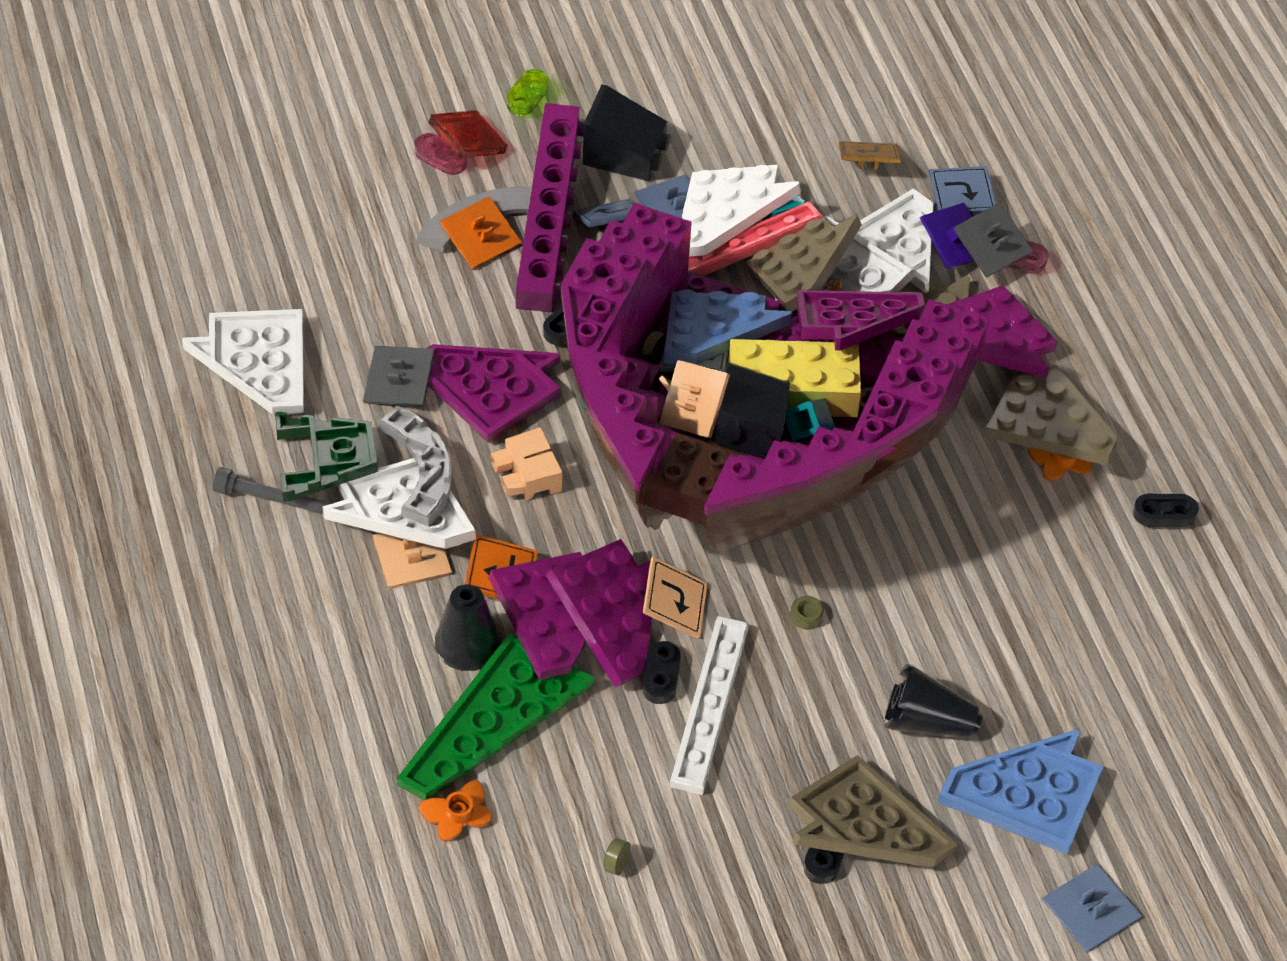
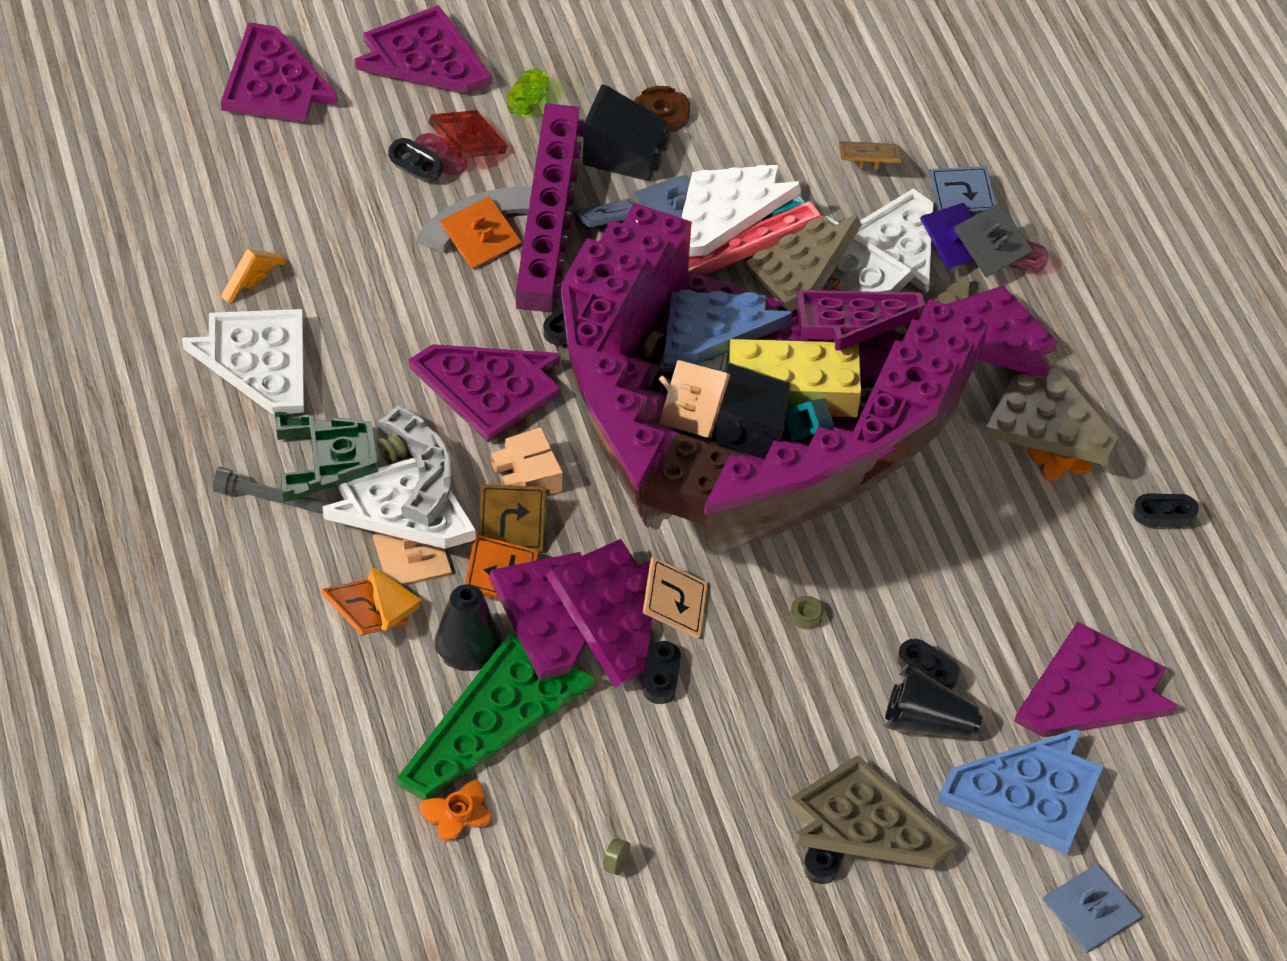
(250, 271): none -> light orange tile
(273, 78): none -> magenta wing
(357, 606): none -> orange piece
(391, 599): none -> light orange tile
(392, 448): none -> olive bush
(399, 376): dark grey piece -> none
(417, 161): none -> black plate
(424, 51): none -> magenta wing
(513, 514): none -> pearl gold piece
(665, 96): none -> reddish brown tile
(709, 705): white tile -> none
(930, 661): none -> black plate
(1093, 687): none -> magenta wing

